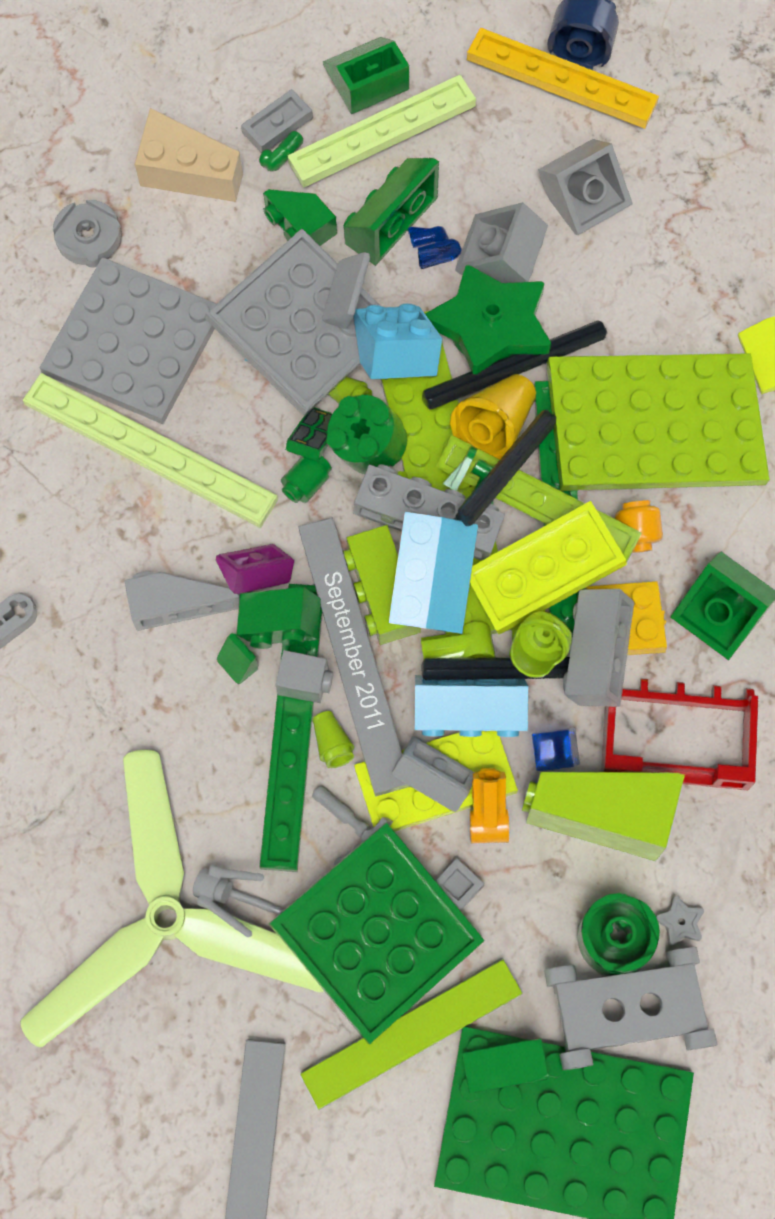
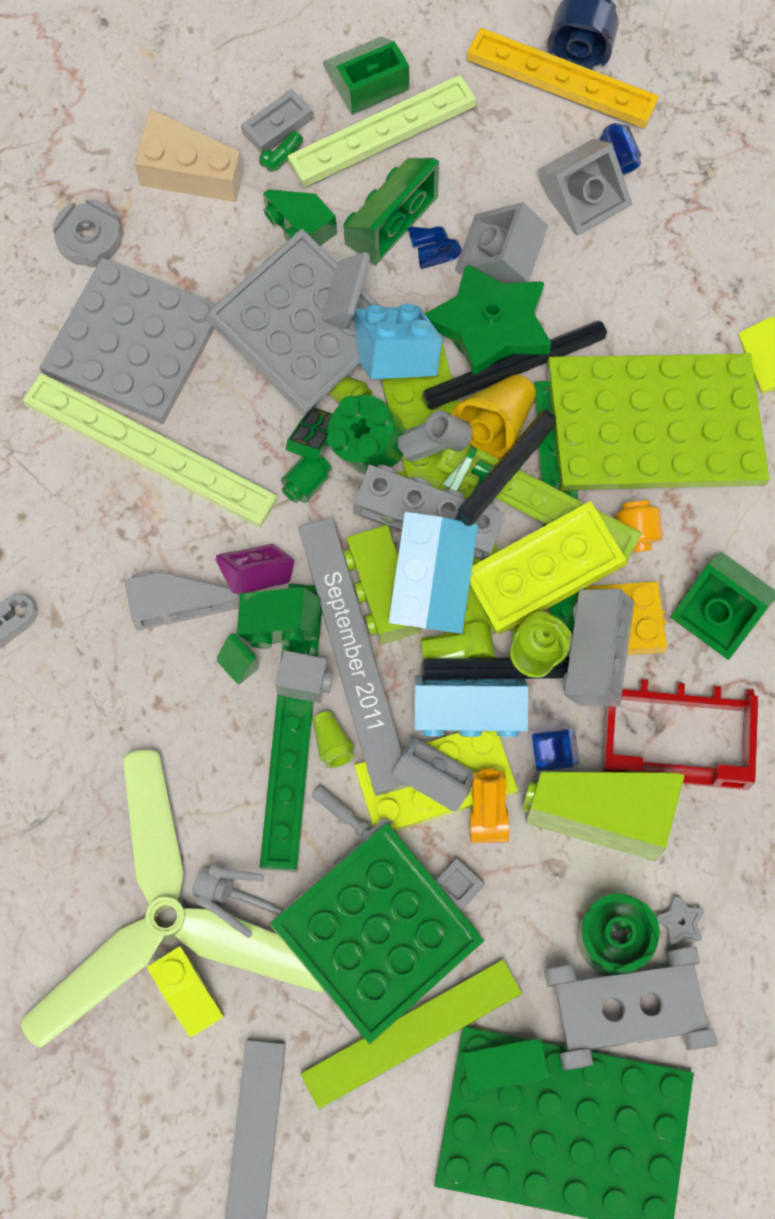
(185, 991): none -> neon yellow slope
(434, 436): none -> light grey piece
(624, 146): none -> clear blue brick

